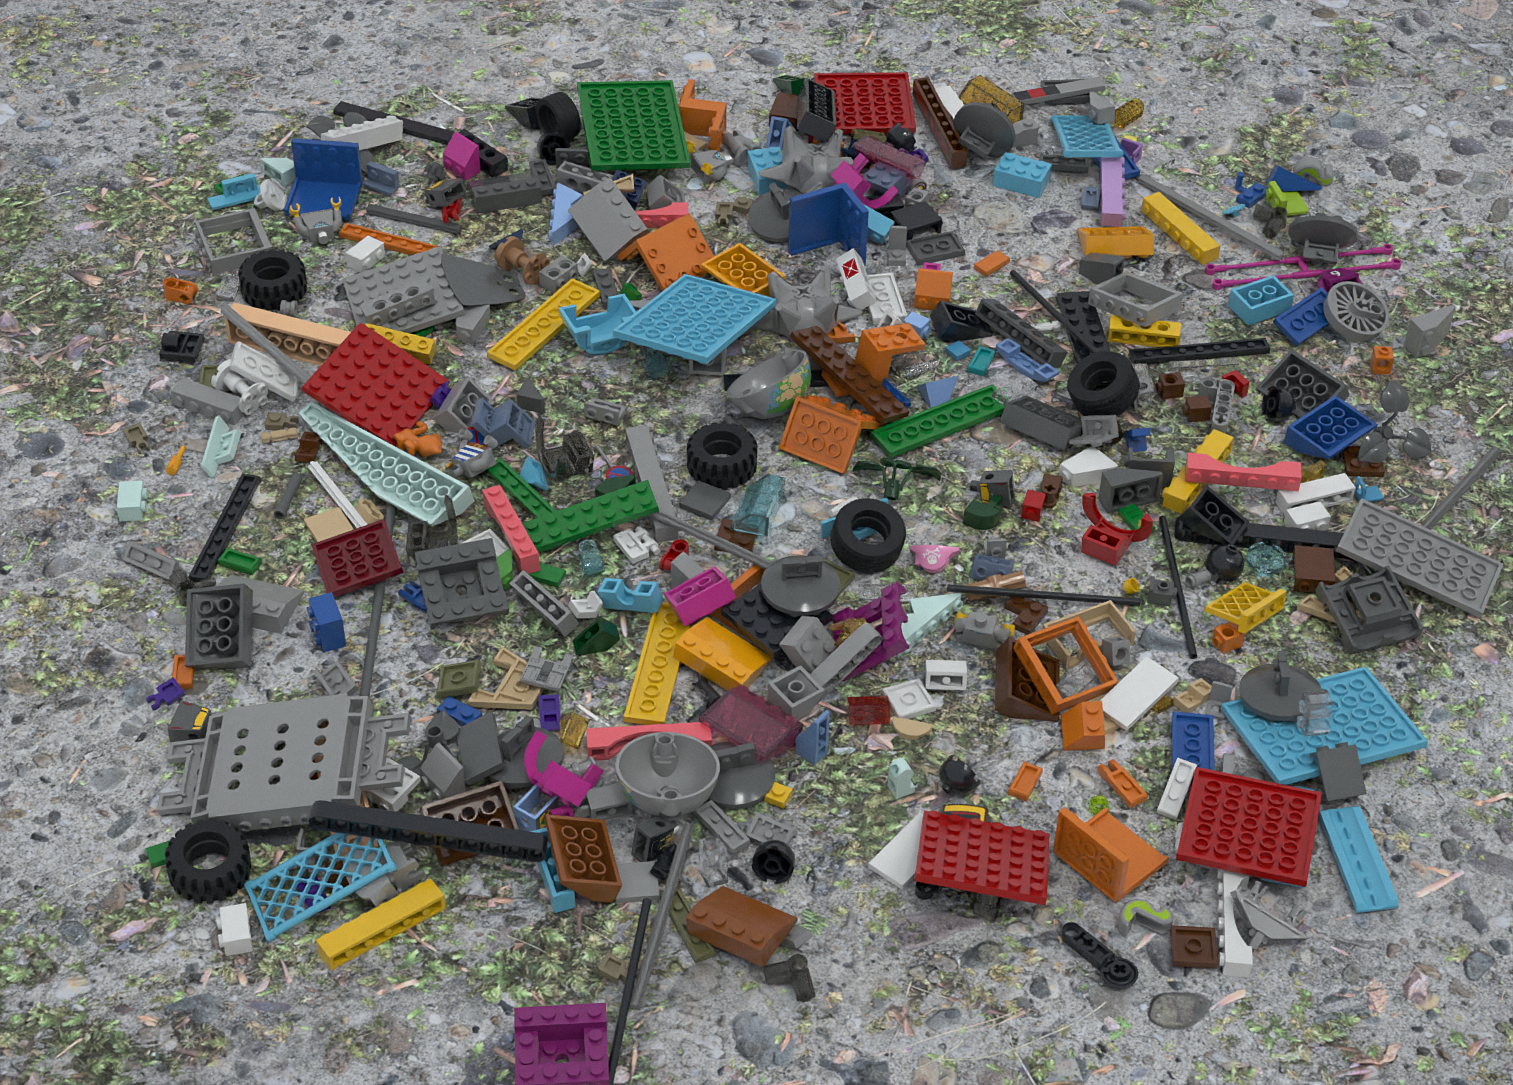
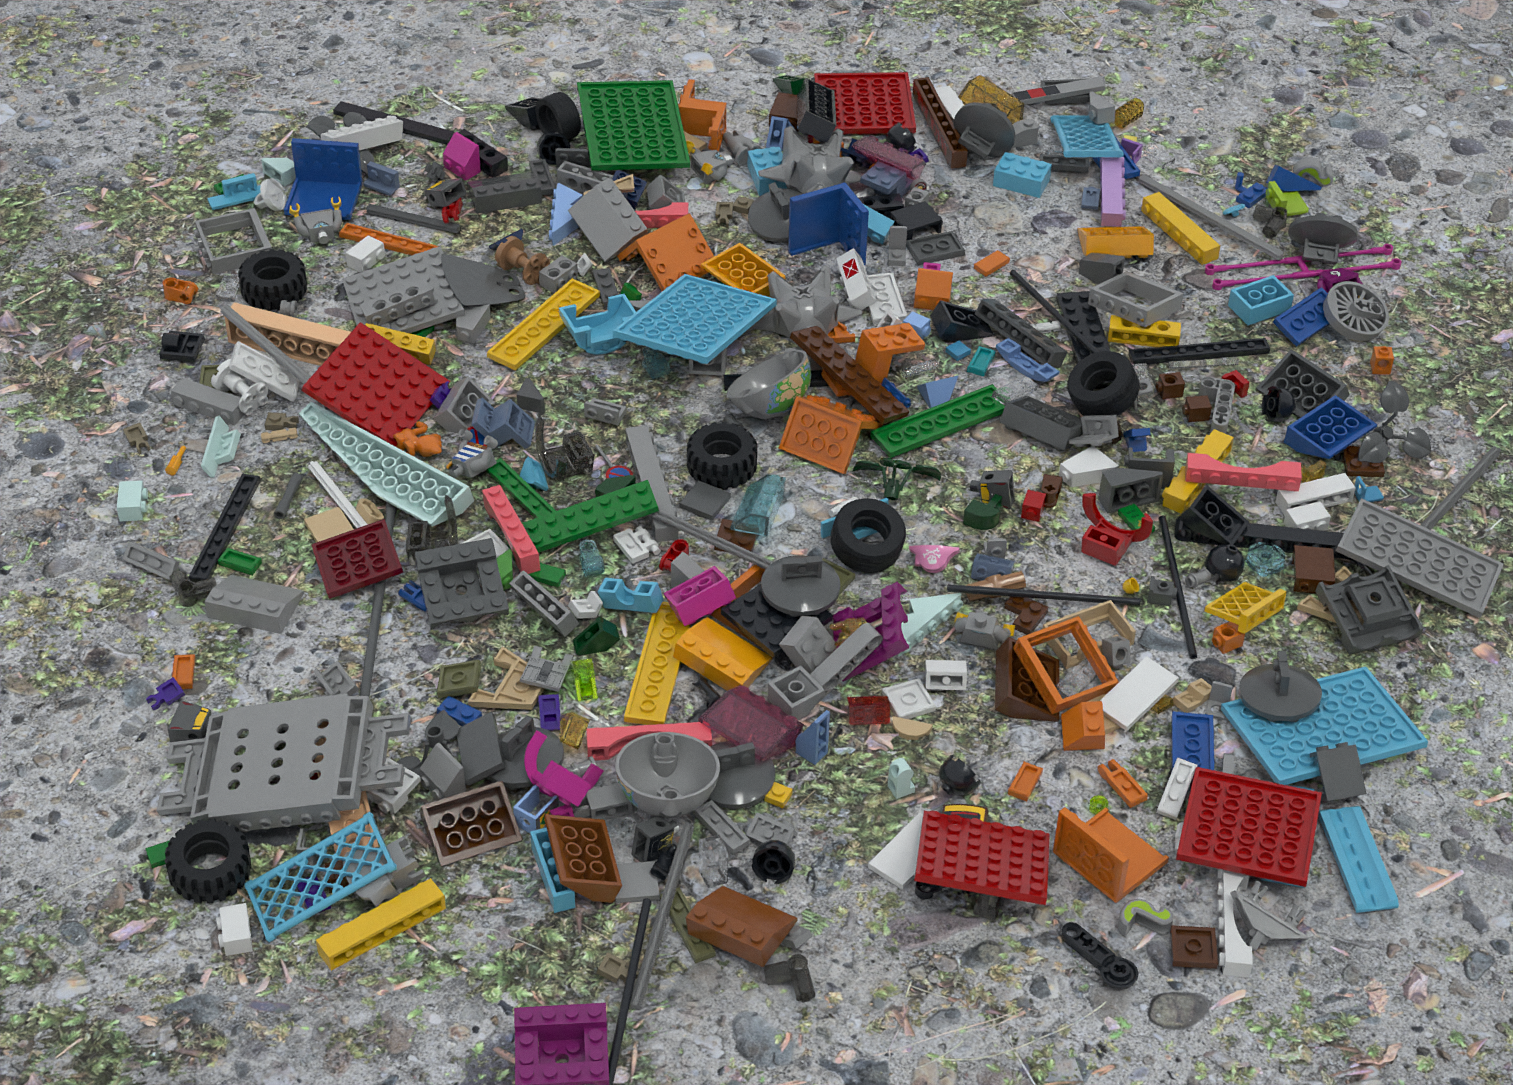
(219, 627): dark grey slope -> none
(308, 448): reddish brown slope -> none
(326, 622): blue brick -> none
(428, 831): black beam -> none
(584, 679): none -> clear neon green slope
(858, 133): olive tile -> none
(858, 184): dark pink piece -> none
(1315, 713): clear brick -> none
(1428, 331): light grey slope -> none

